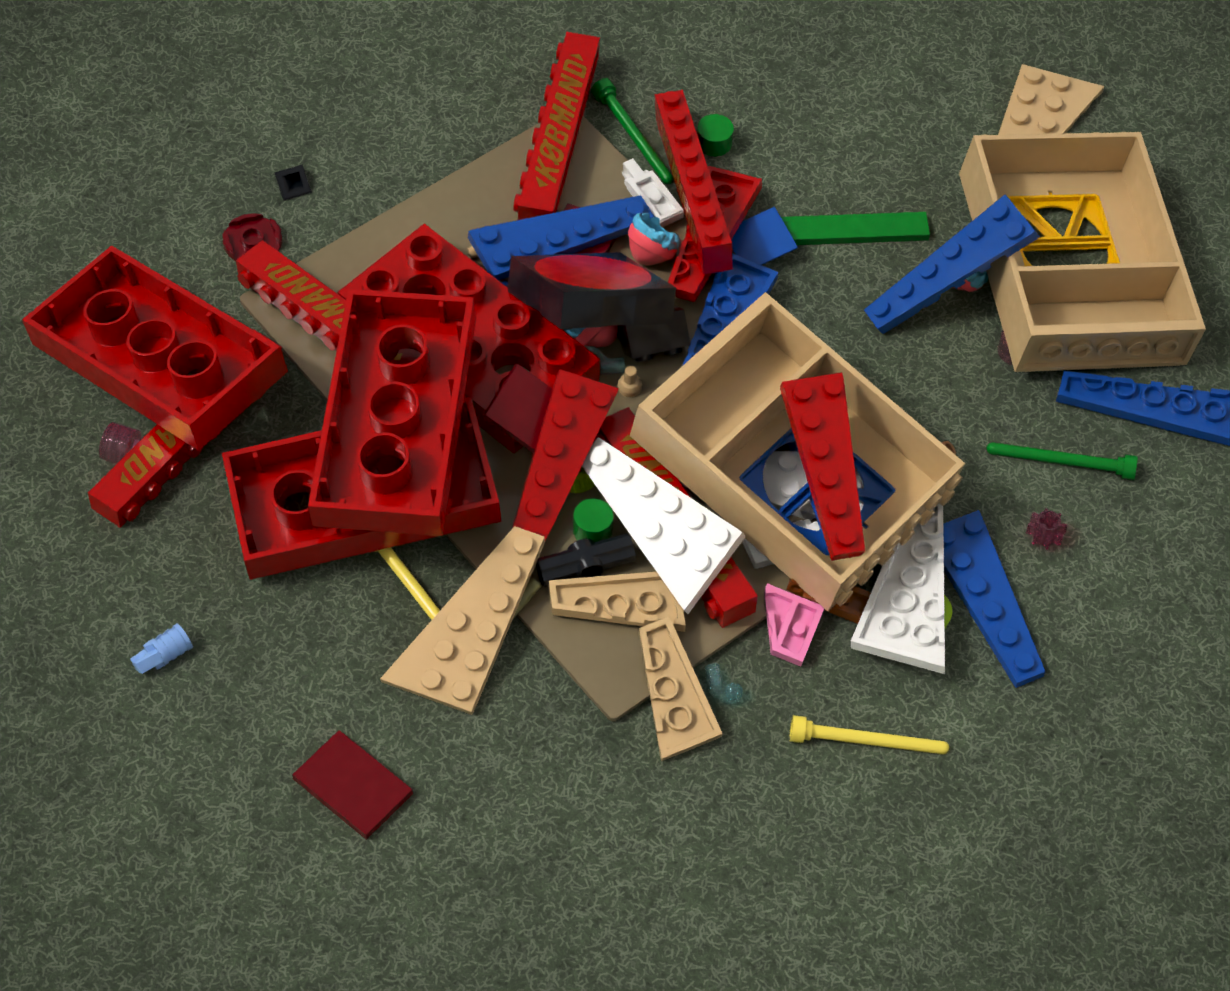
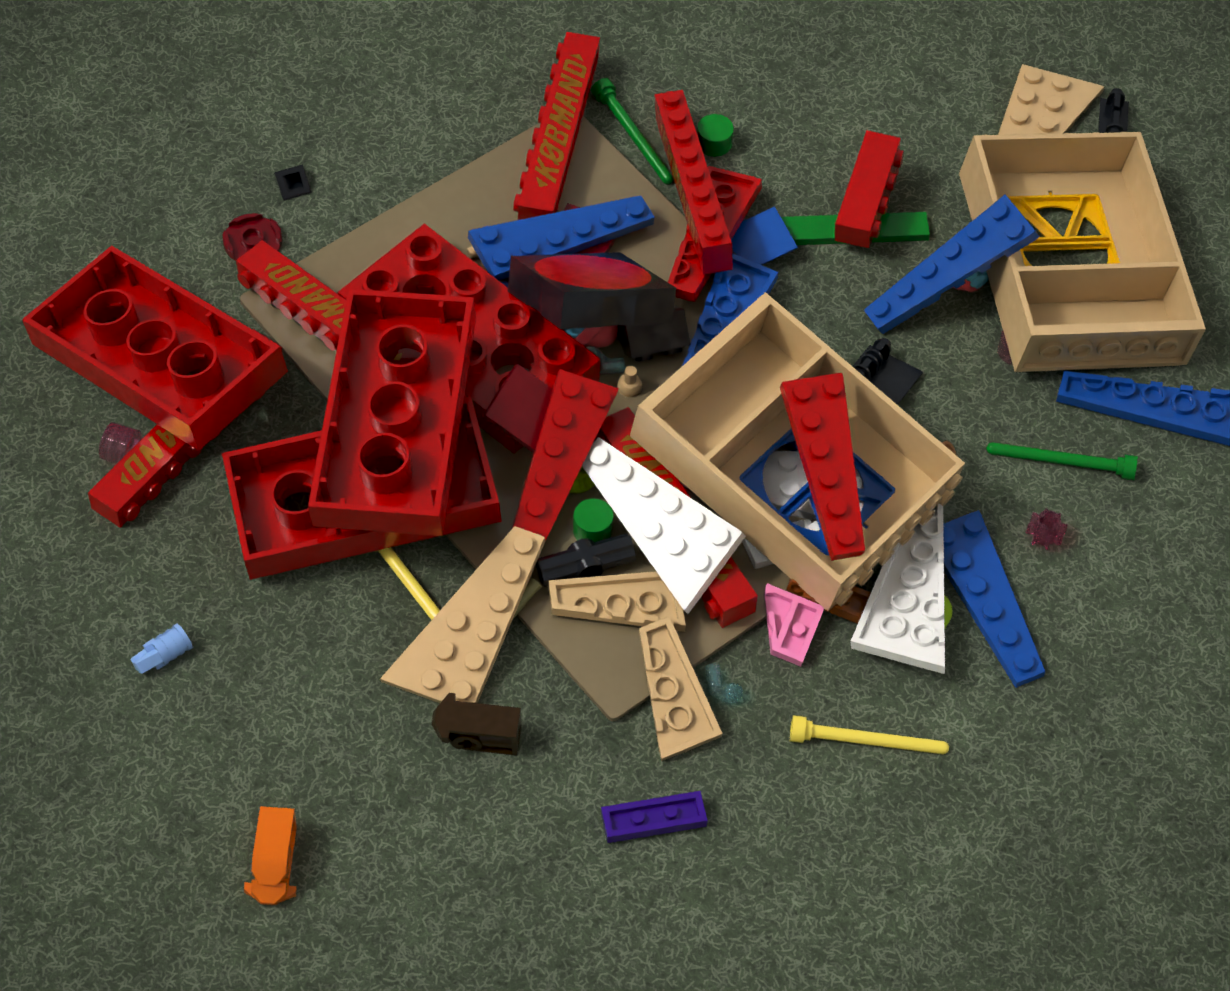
(273, 856): none -> orange piece
(352, 784): dark red tile -> none
(478, 726): none -> dark brown piece
(650, 241): hair -> none
(653, 192): white hinge -> none
(653, 816): none -> dark purple plate
(869, 189): none -> red wedge
(887, 372): none -> black hinge
(1113, 113): none -> black hinge

